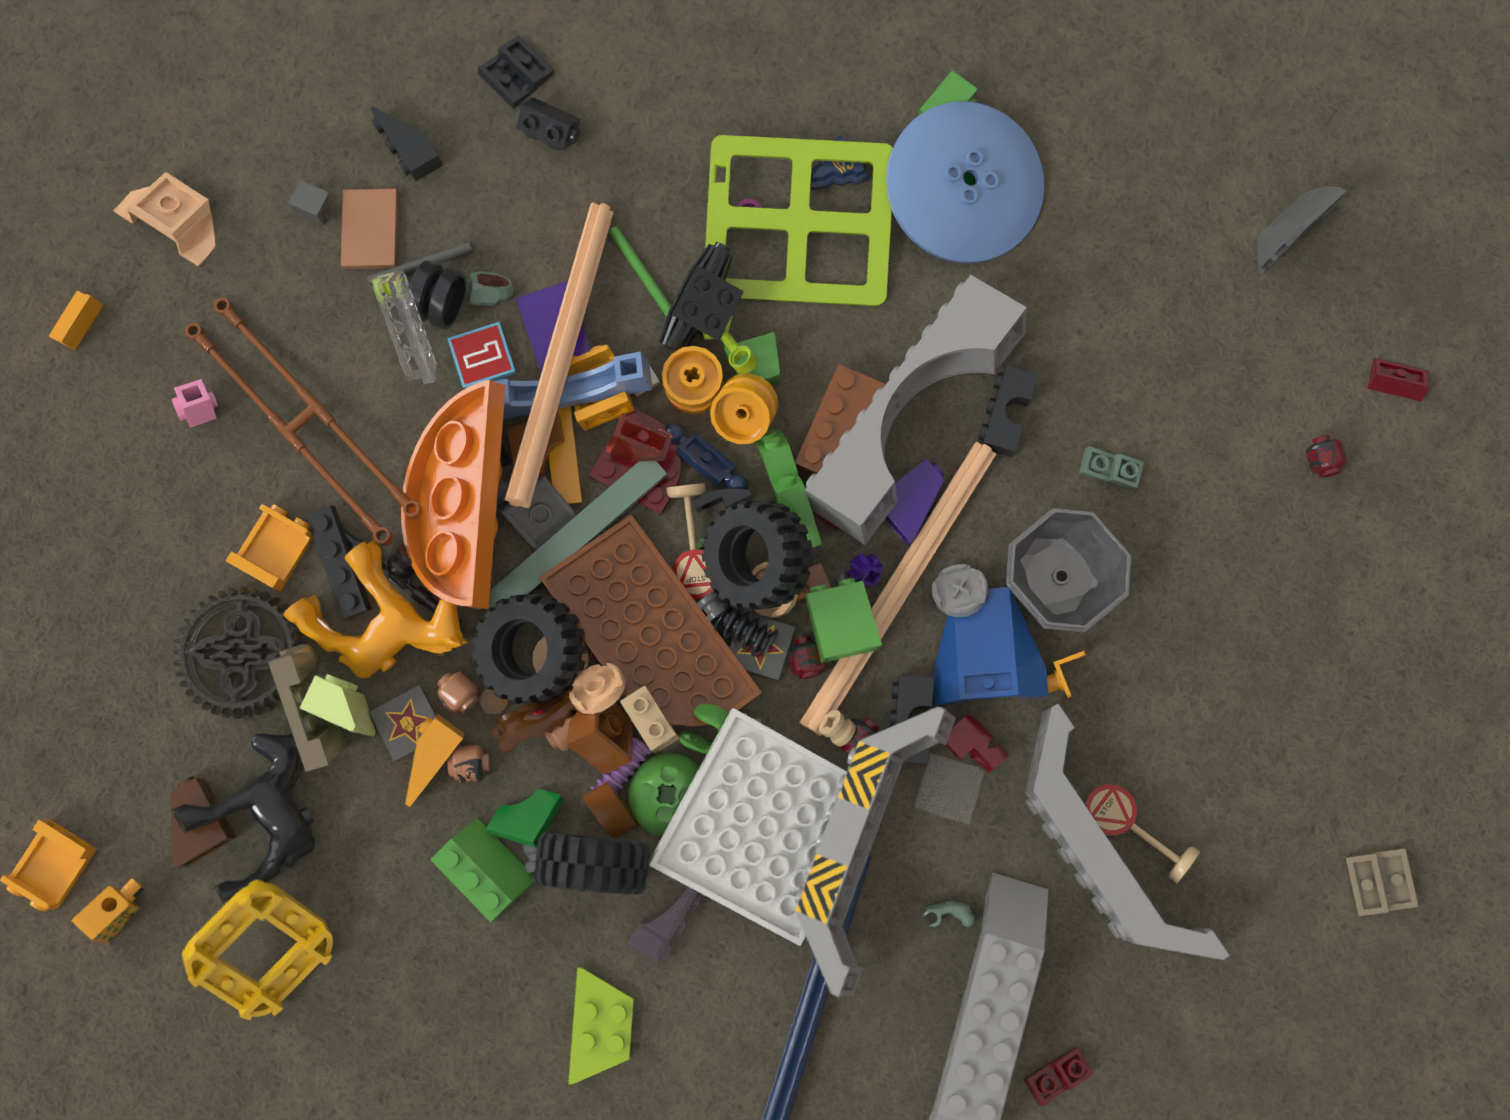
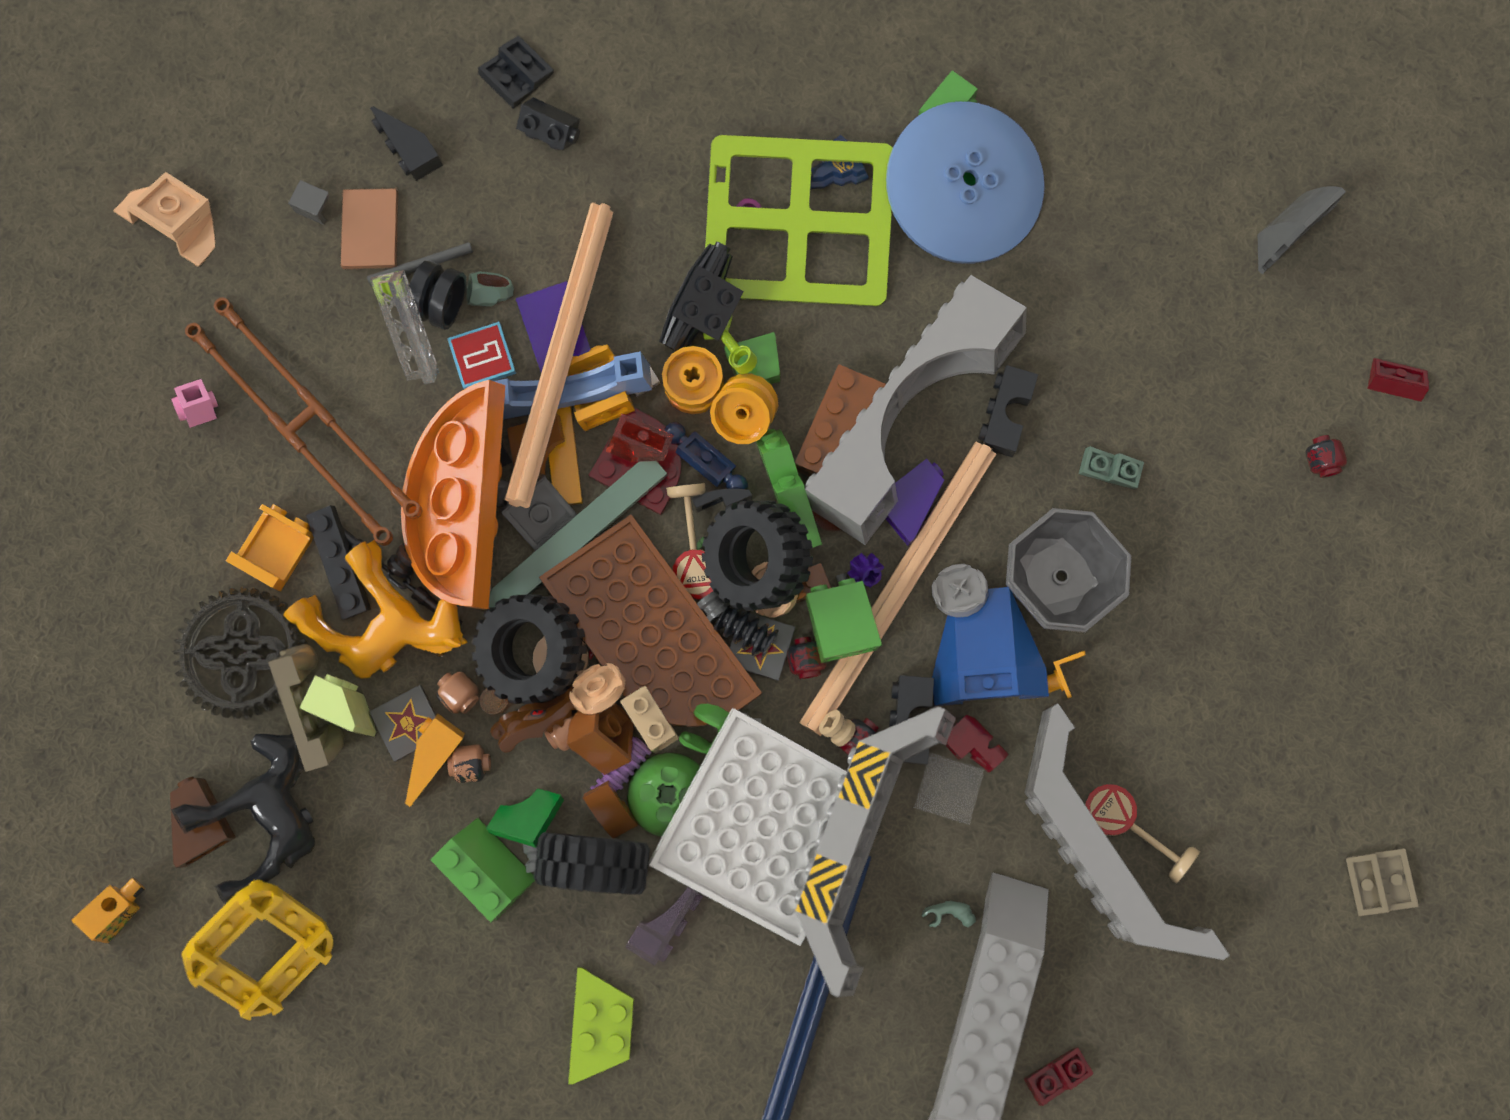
(49, 866): light orange panel -> none
(76, 320): light orange panel -> none
(640, 269): bright green bar -> none

